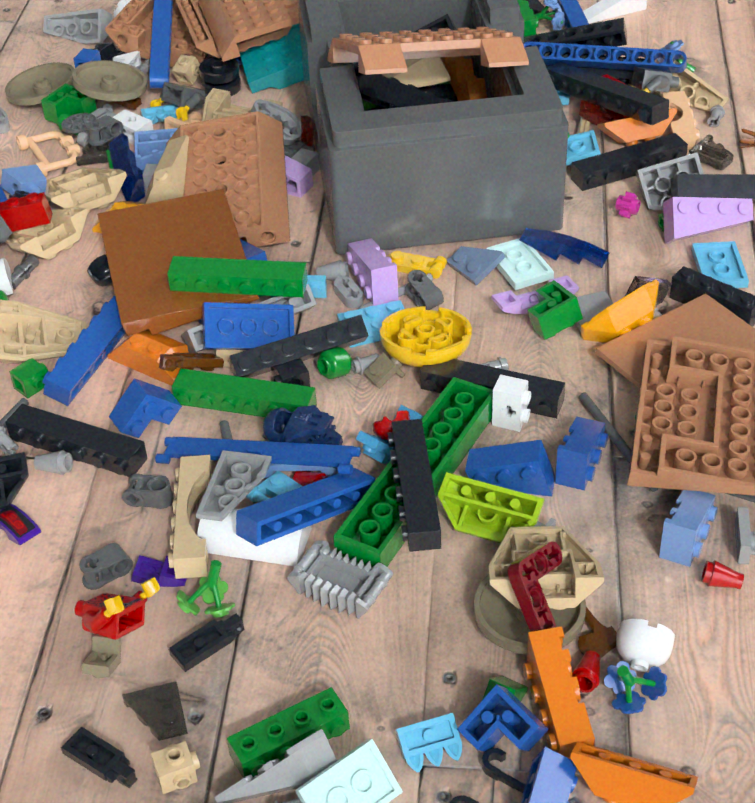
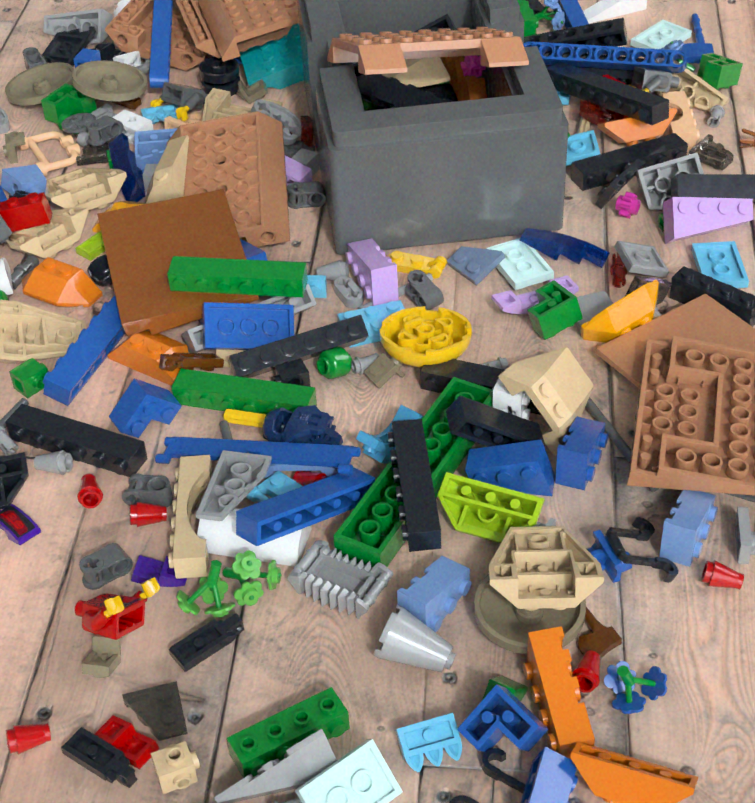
(12, 140): none -> dark tan bracket
(26, 737): none -> red cone
(32, 57): none -> dark grey piece
(60, 285): none -> orange wedge
(67, 45): none -> black wing
(89, 492): none -> red cone
(92, 247): none -> lime tile
(126, 739): none -> red slope
(146, 514): none -> red cone
(186, 69): tan brick -> none
(244, 418): none -> yellow axle
(247, 567): none -> bright green plant
(253, 92): none -> dark tan bracket
(305, 194): none -> dark grey piece
(381, 428): red hair -> none
(414, 643): none -> cone
(436, 592): none -> medium blue wedge
(472, 66): none -> dark pink gear
(489, 425): none -> black brick
(526, 585): dark red beam -> none
(555, 387): none -> tan wedge
(606, 557): none -> blue hips
(618, 183): none -> black wing
(618, 271): none -> clear red pin
(641, 259): none -> light grey tile
(643, 644): white cylinder -> none
(644, 534): none -> black piece
(660, 35): none -> light aqua plate
(695, 50): none -> blue piece
(719, 70): none -> green brick

